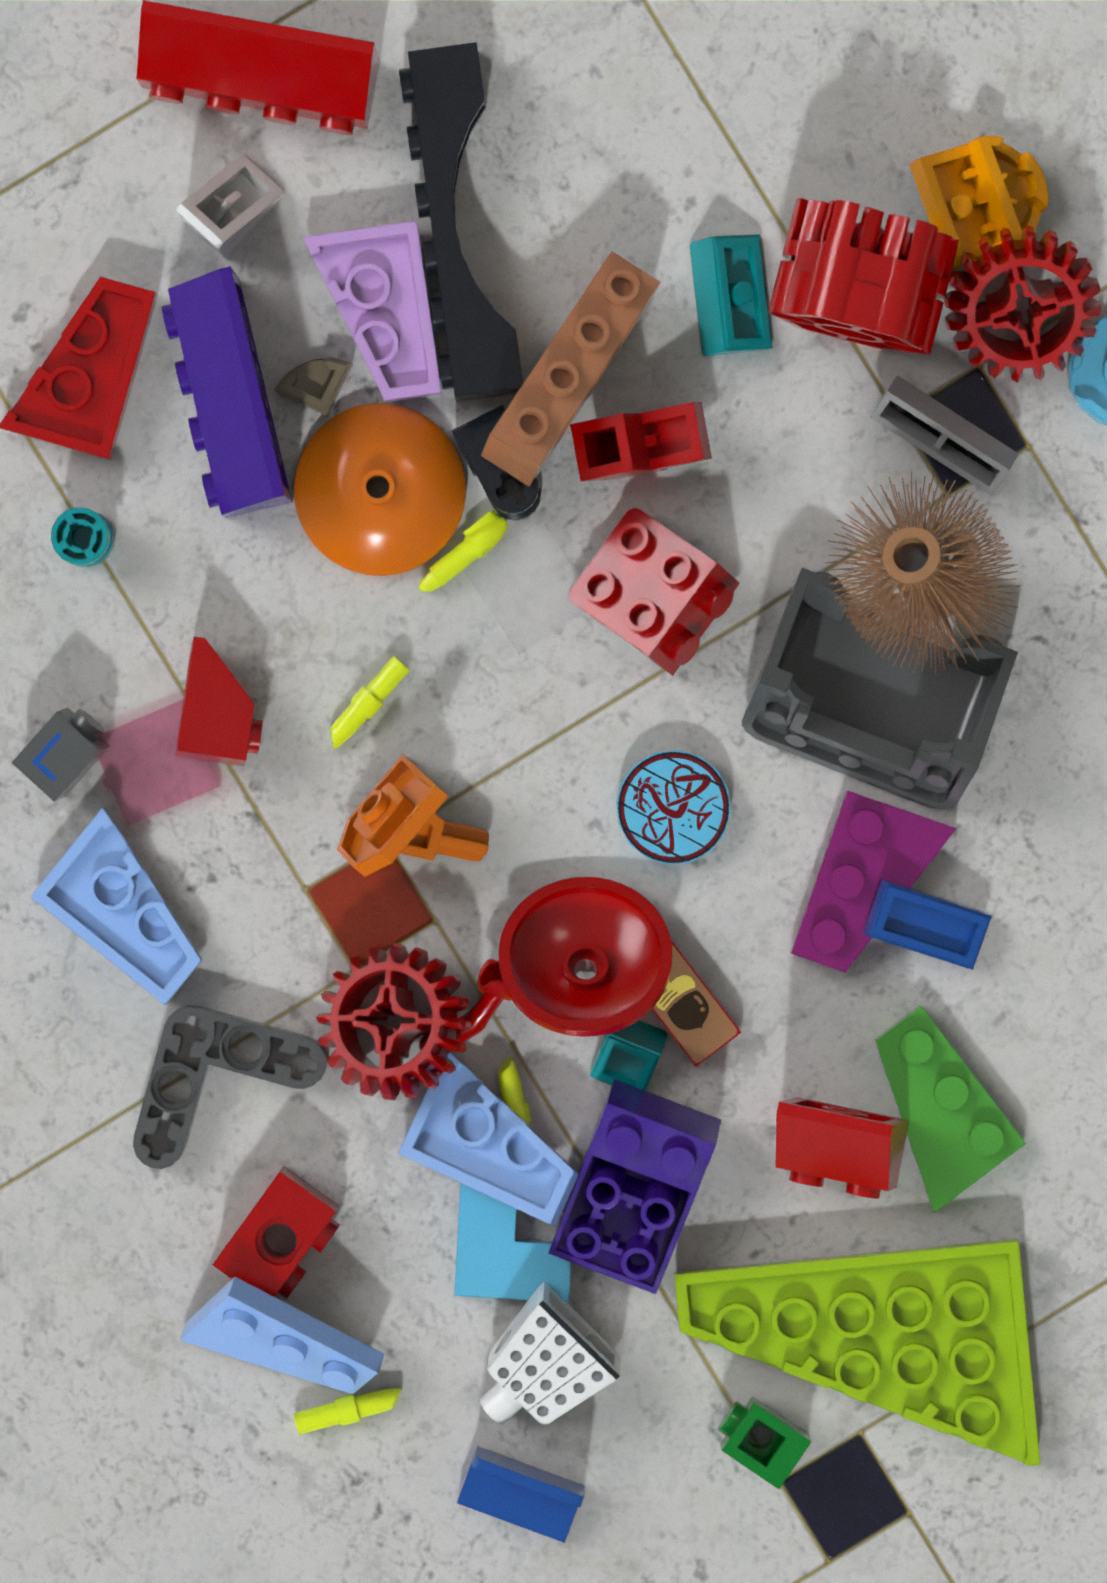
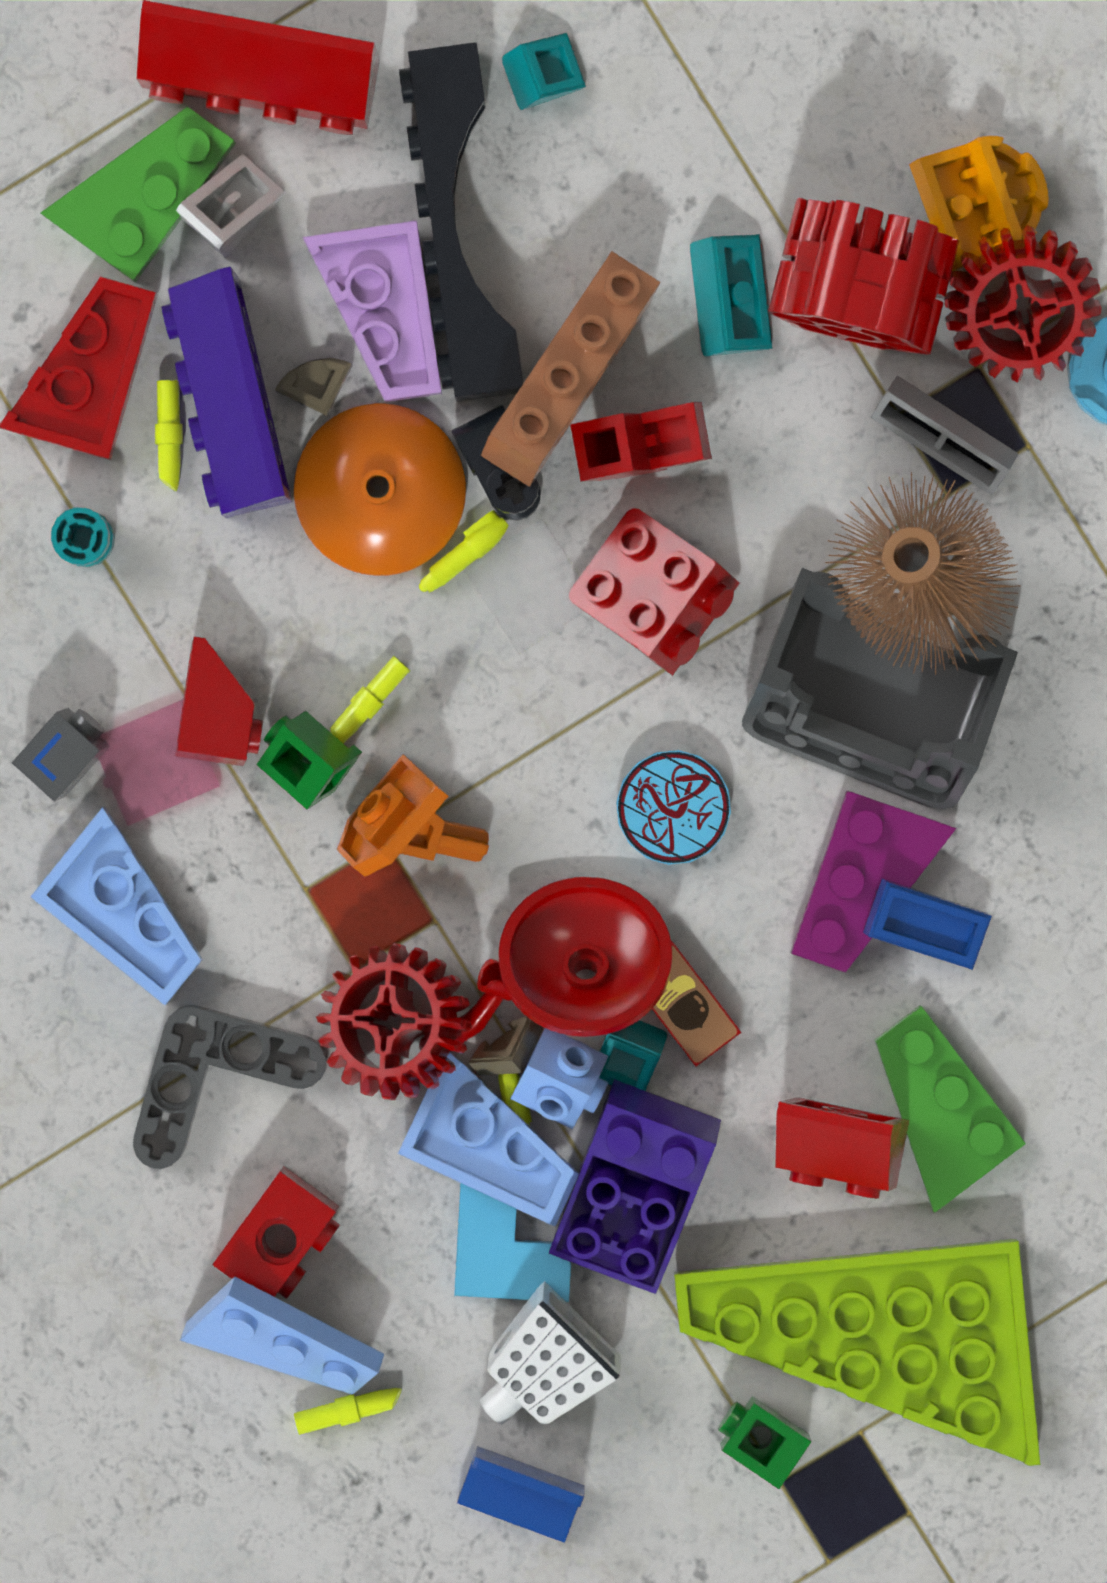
(132, 201): none -> bright green wing
(169, 432): none -> neon yellow piece
(306, 758): none -> green brick
(510, 1051): none -> dark tan tile
(542, 71): none -> teal slope
(561, 1079): none -> light blue brick

